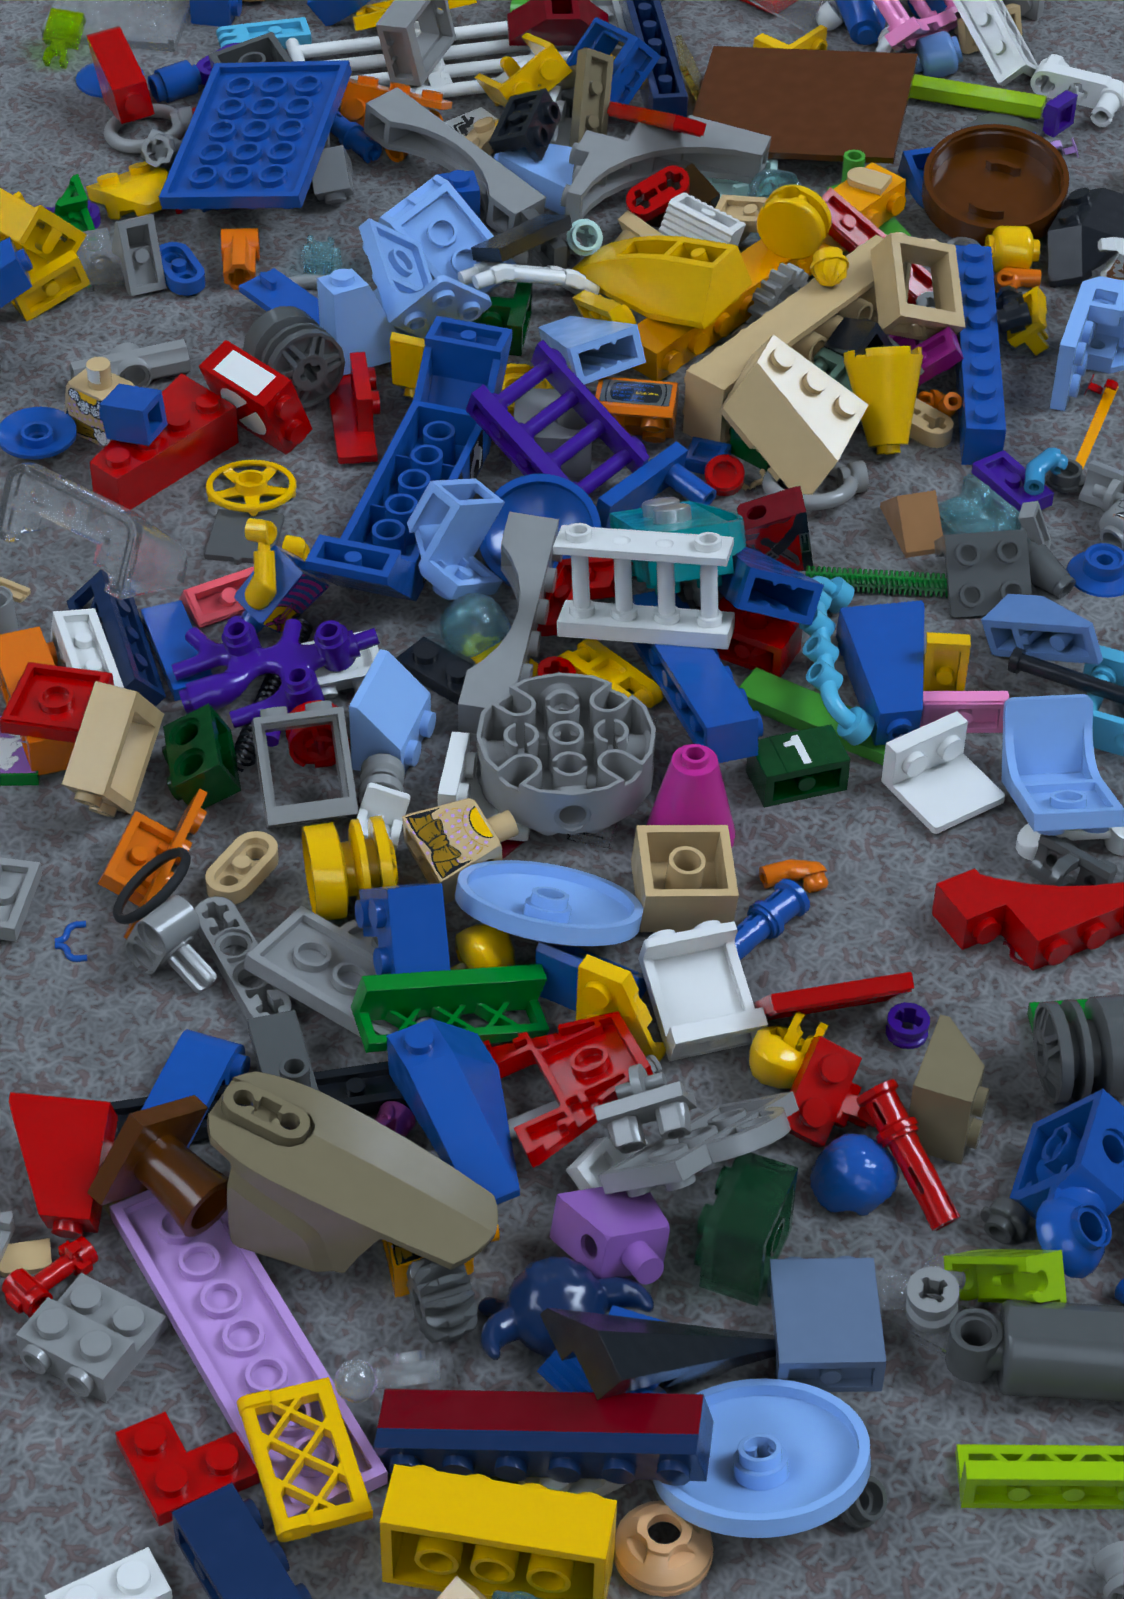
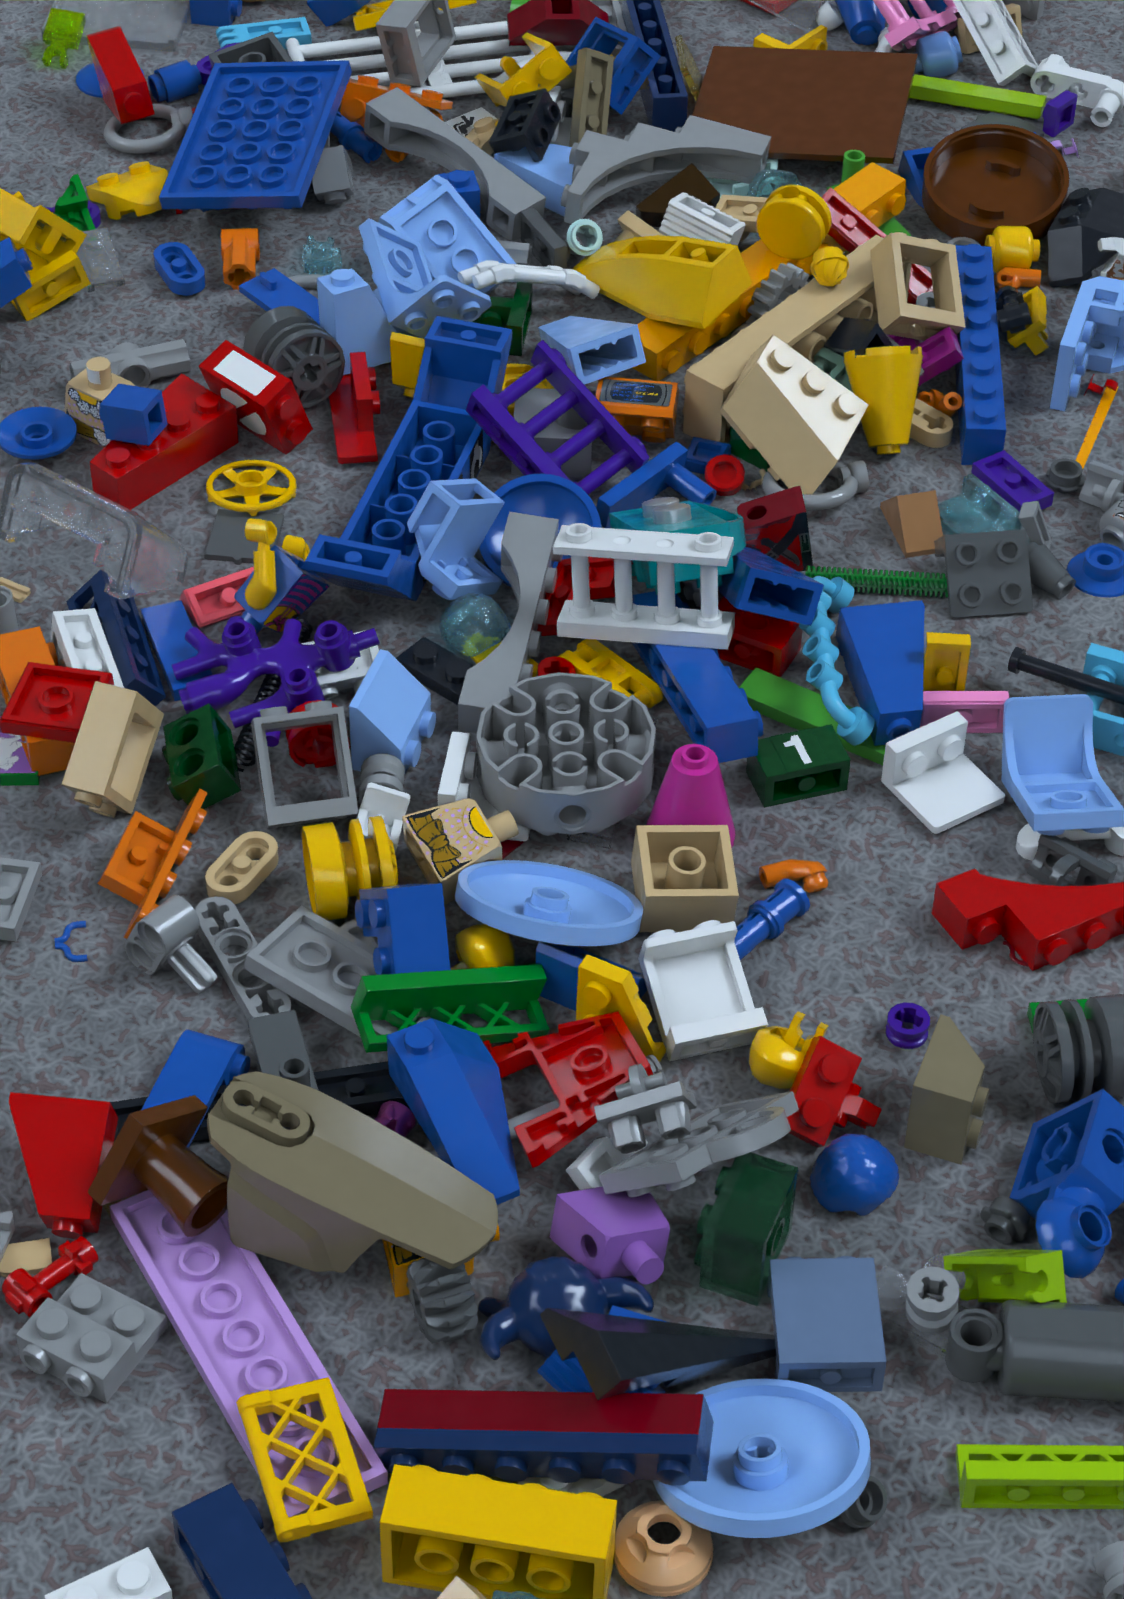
(140, 256): light grey slope -> none
(160, 149): light grey piece -> none
(162, 895): black tyre -> none
(176, 1477): red plate -> none
(358, 1380): clear plate -> none
(521, 238): black tile -> none
(599, 307): yellow plate -> none
(652, 188): red beam -> none
(657, 119): red tile -> none
(836, 996): red tile -> none
(868, 180): tan piece -> none
(899, 1133): red pin -> none
(1035, 472): dark azure arm -> none
(1041, 629): medium blue slope -> none

